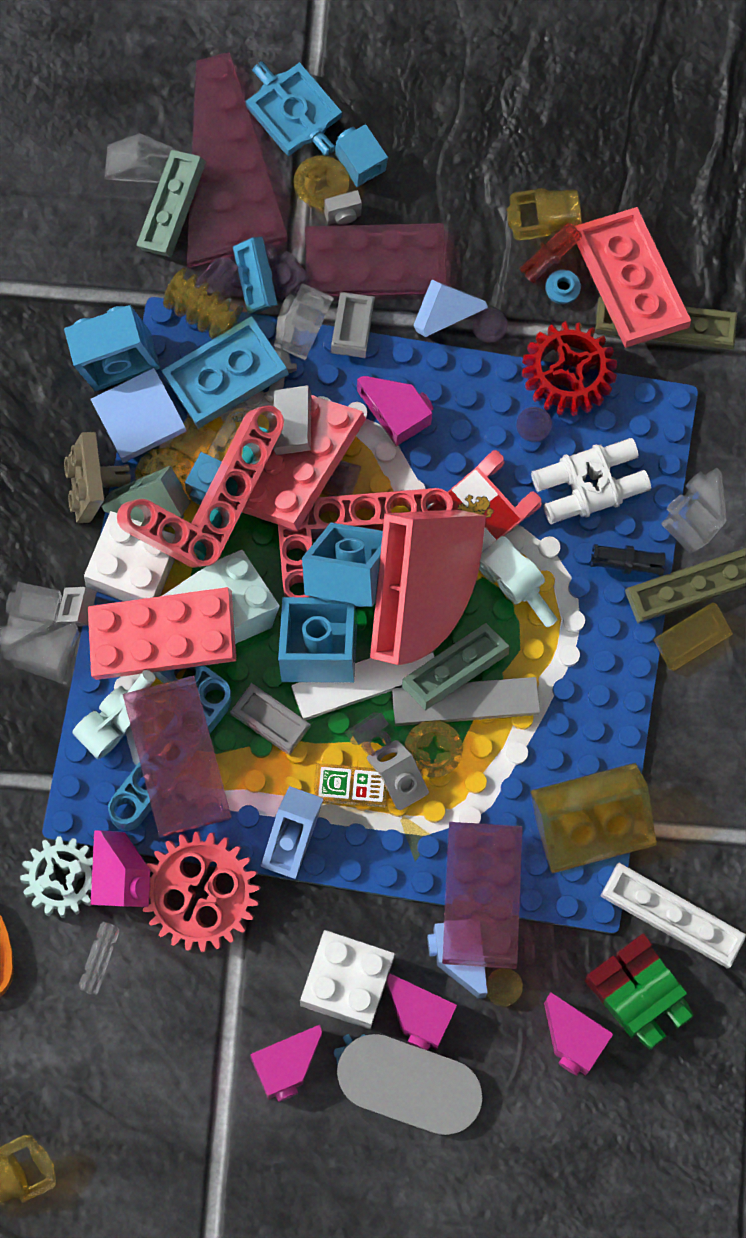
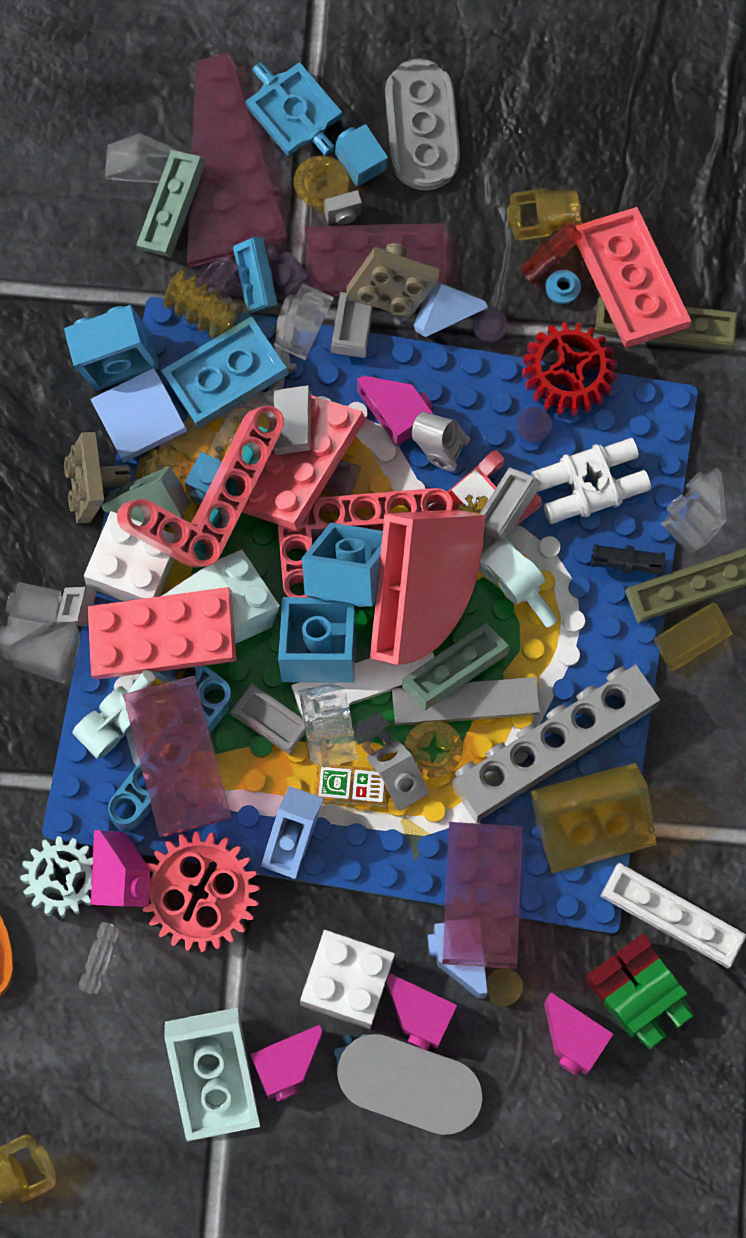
(211, 1074): none -> light aqua slope
(328, 725): none -> clear brick
(392, 281): none -> dark tan plate
(422, 124): none -> light grey tile
(439, 439): none -> light grey piece
(484, 799): none -> light grey brick
(508, 503): none -> light grey tile

